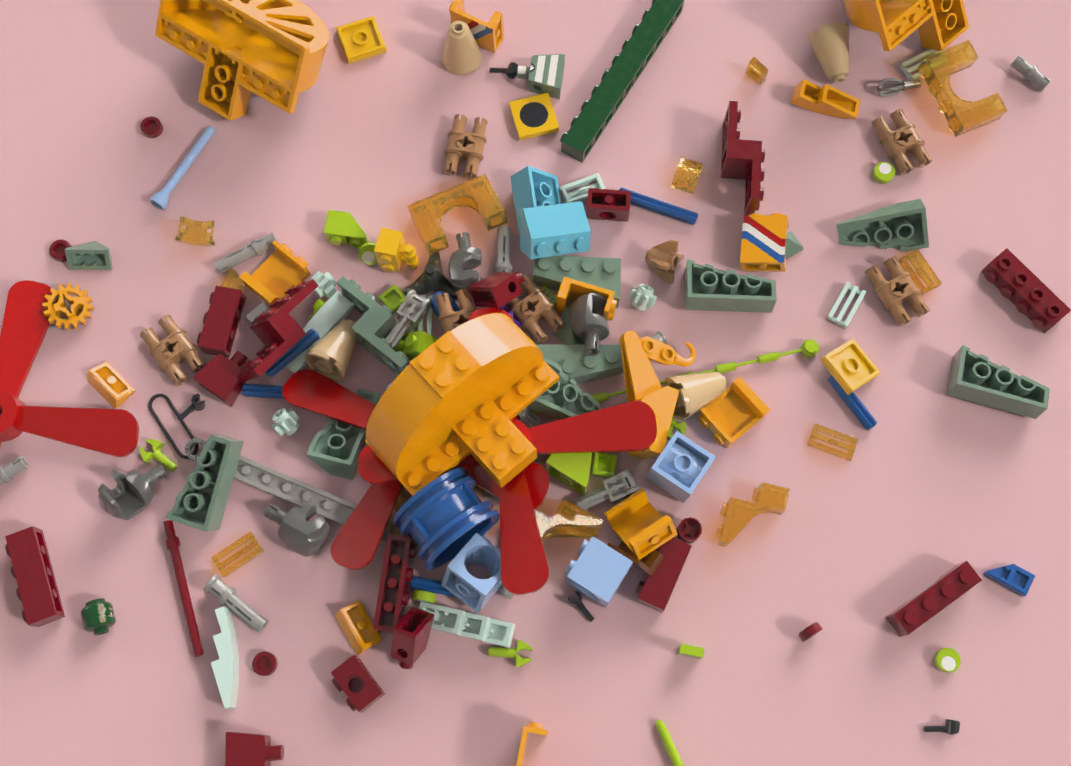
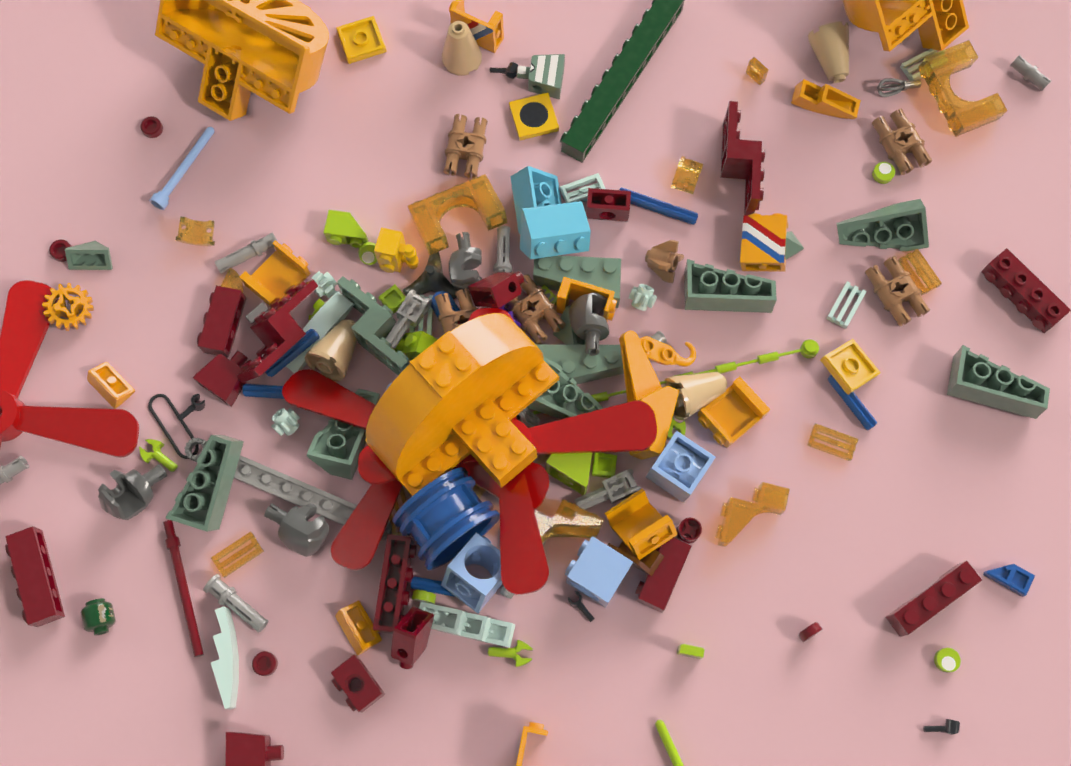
(165, 357): medium nougat pin -> none

